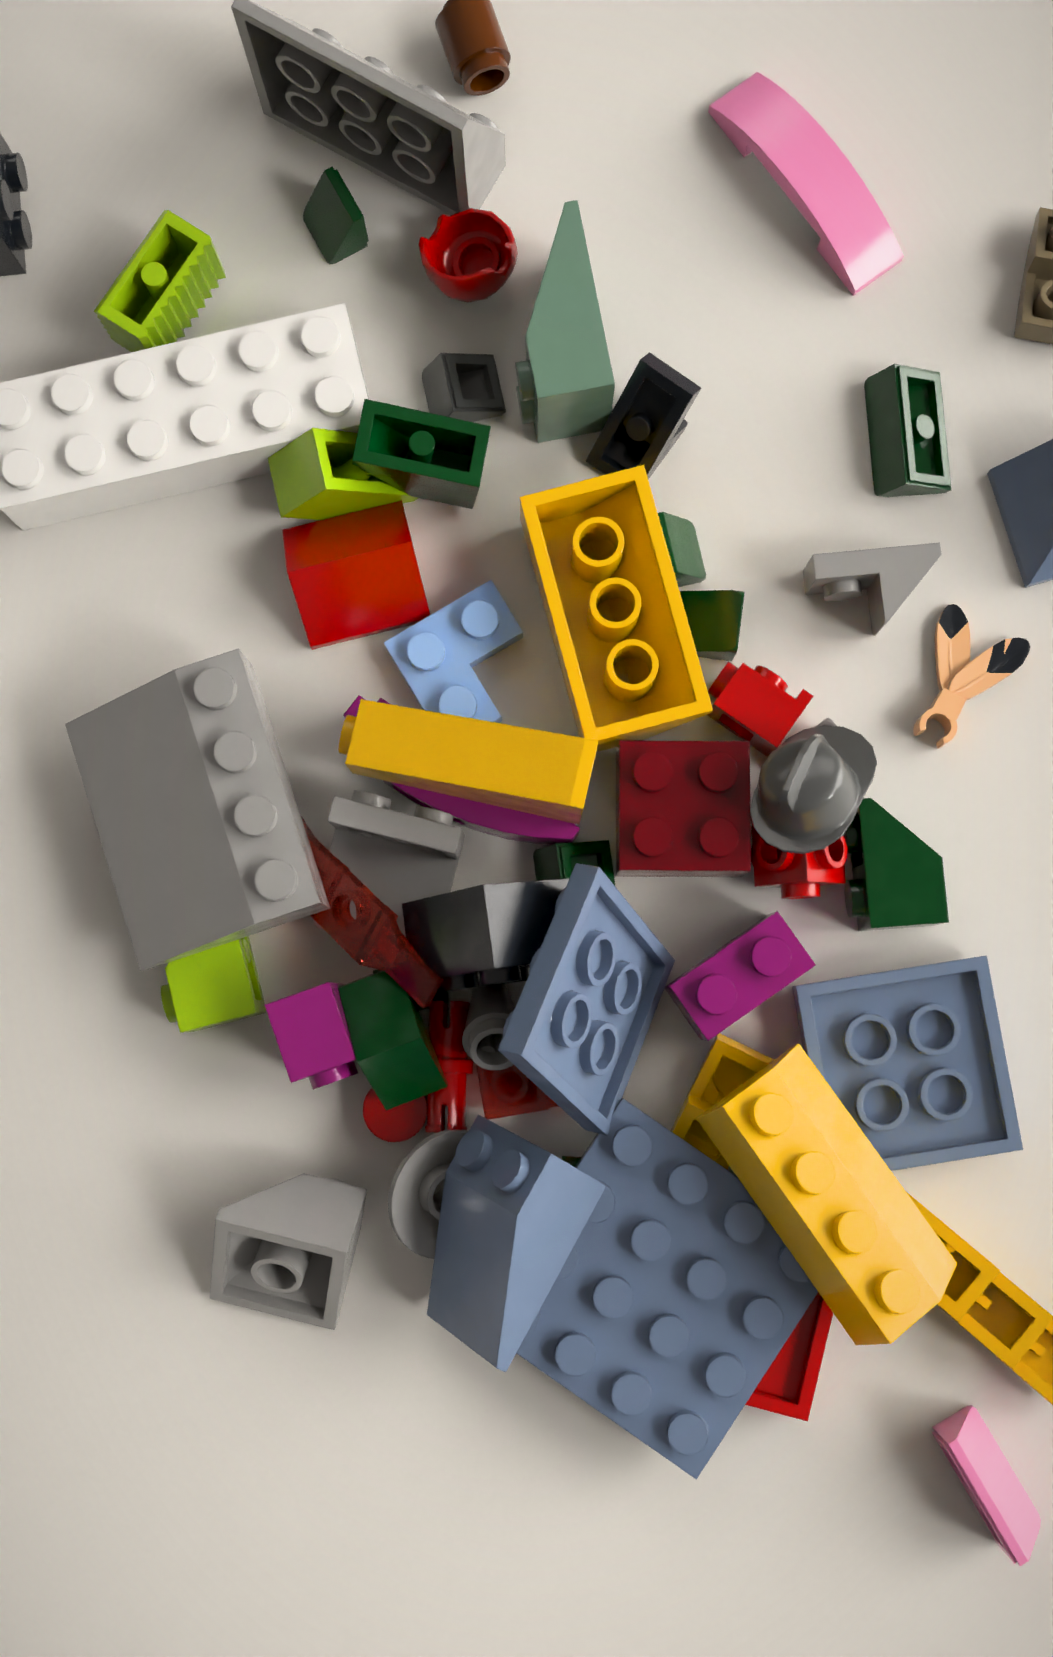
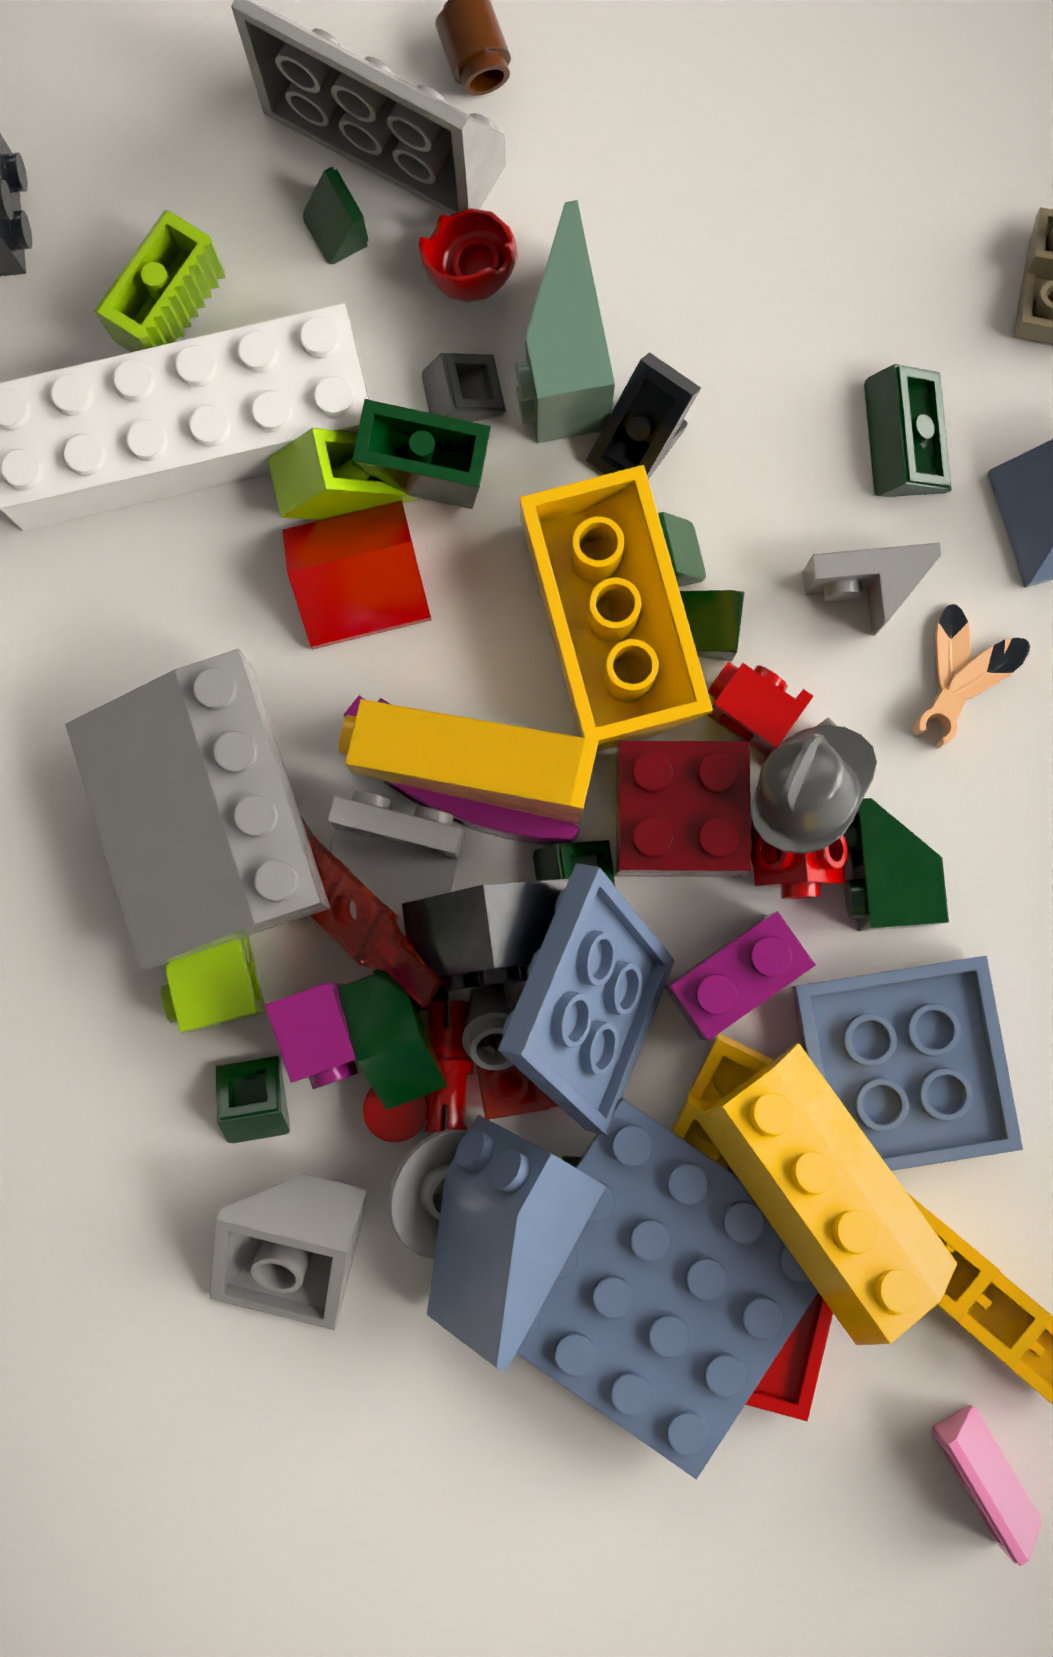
(251, 1100): none -> dark green slope
(444, 647): light blue plate -> none
(814, 177): bright pink slope -> none

